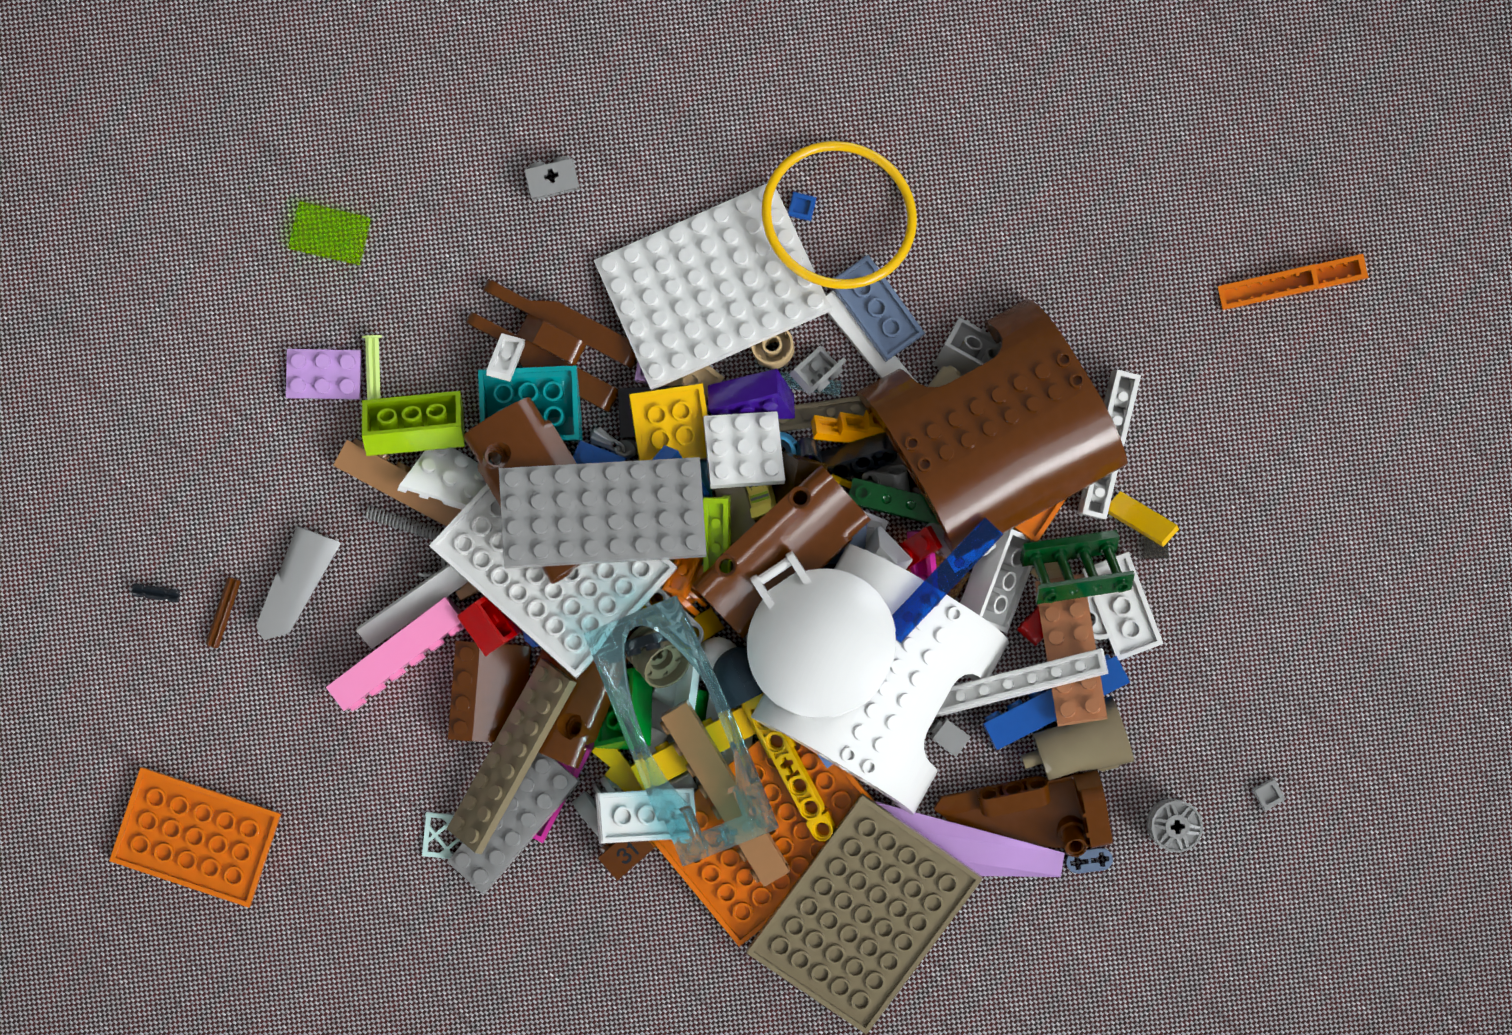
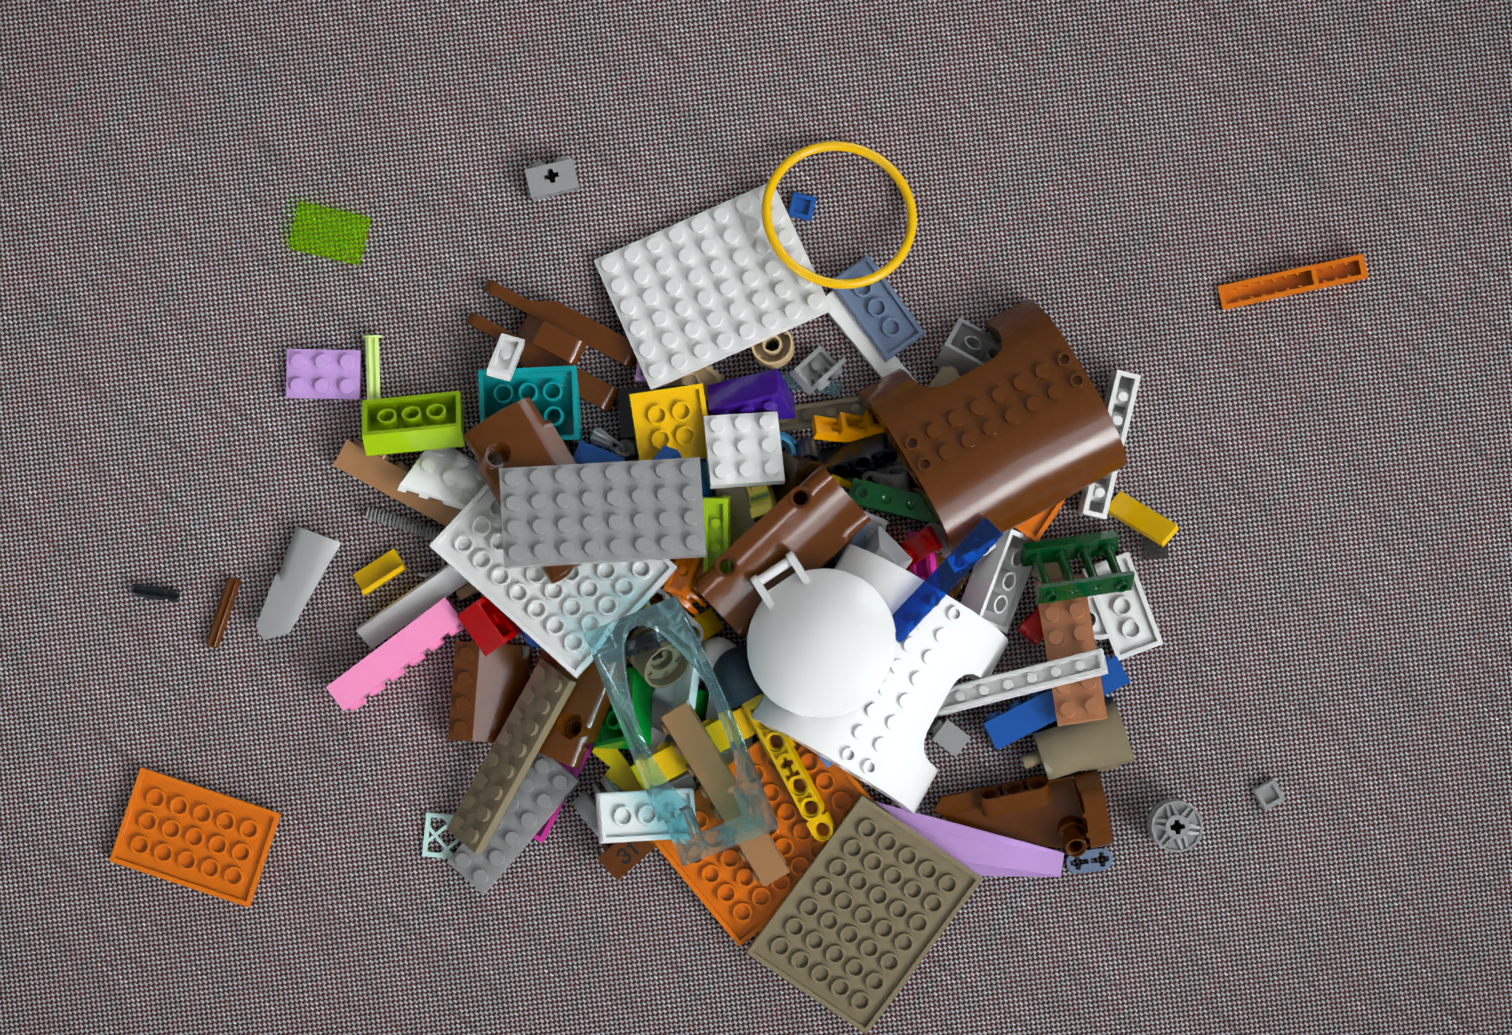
(380, 572): none -> yellow panel

